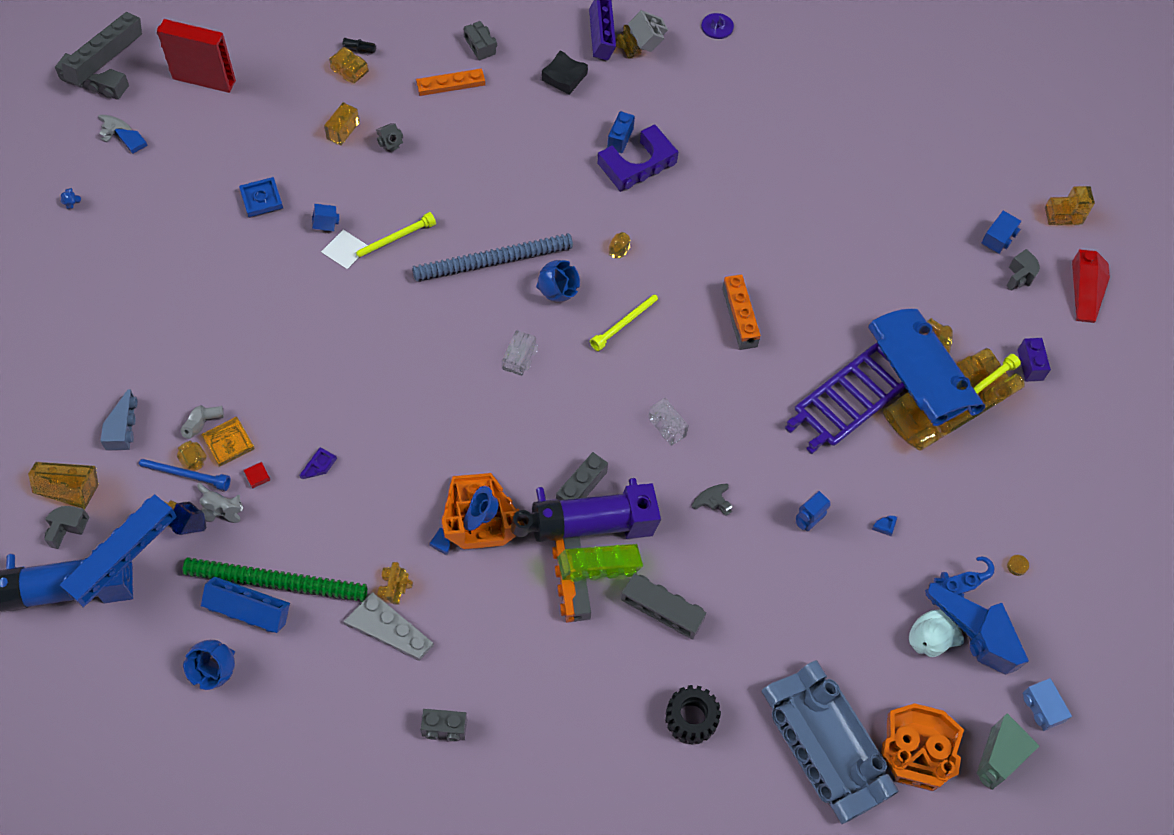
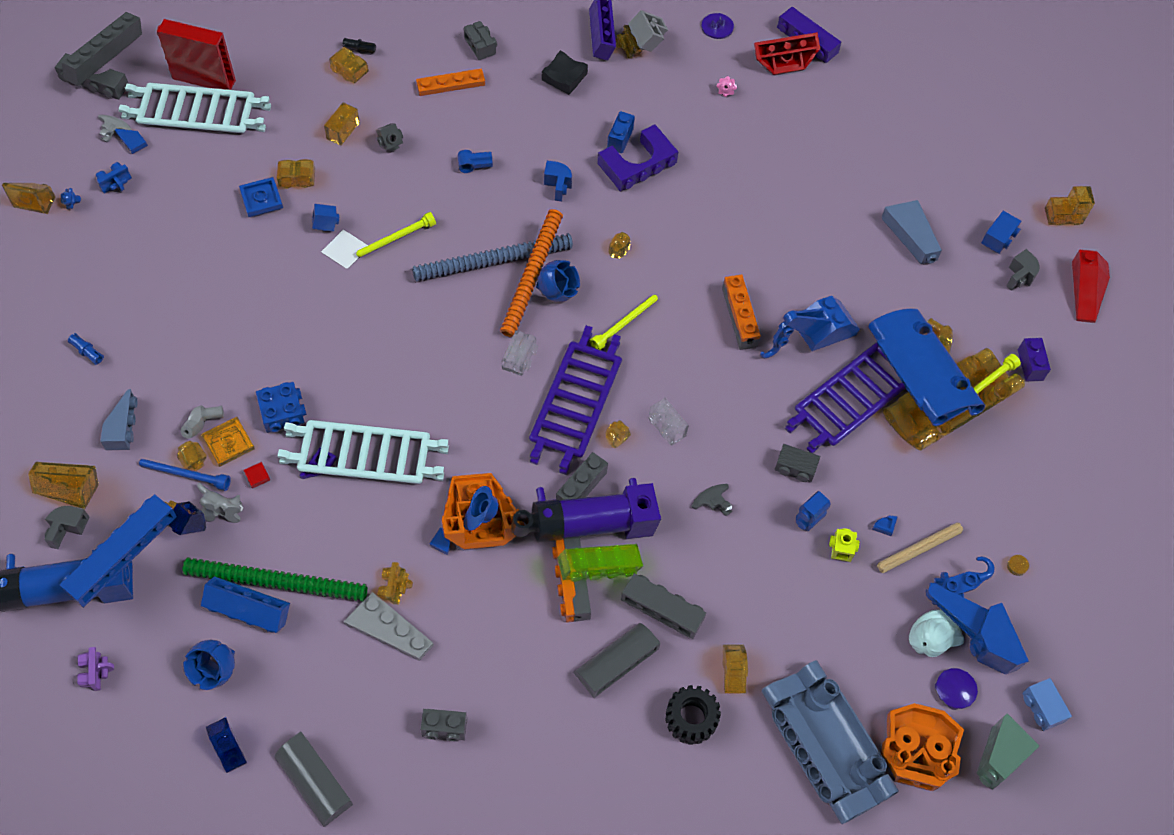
(30, 196): none -> clear yellow slope
(85, 348): none -> blue pin
(97, 668): none -> medium lavender hips
(114, 179): none -> blue hips
(226, 744): none -> clear blue slope
(245, 122): none -> light aqua bar
(280, 405): none -> blue brick
(296, 173): none -> clear yellow brick
(306, 431): none -> light aqua bar
(312, 779): none -> dark grey brick
(469, 161): none -> blue piece
(531, 272): none -> orange piece
(558, 175): none -> blue brick
(597, 405): none -> dark purple bar
(617, 433): none -> clear yellow piece
(617, 659): none -> dark grey brick
(726, 86): none -> bright pink plant
(735, 668): none -> clear yellow brick
(787, 53): none -> red wedge
(795, 23): none -> dark purple brick
(797, 463): none -> dark grey brick
(819, 325): none -> blue slope
(844, 544): none -> neon yellow brick
(913, 230): none -> sand blue slope
(920, 547): none -> tan axle
(956, 688): none -> dark purple dish

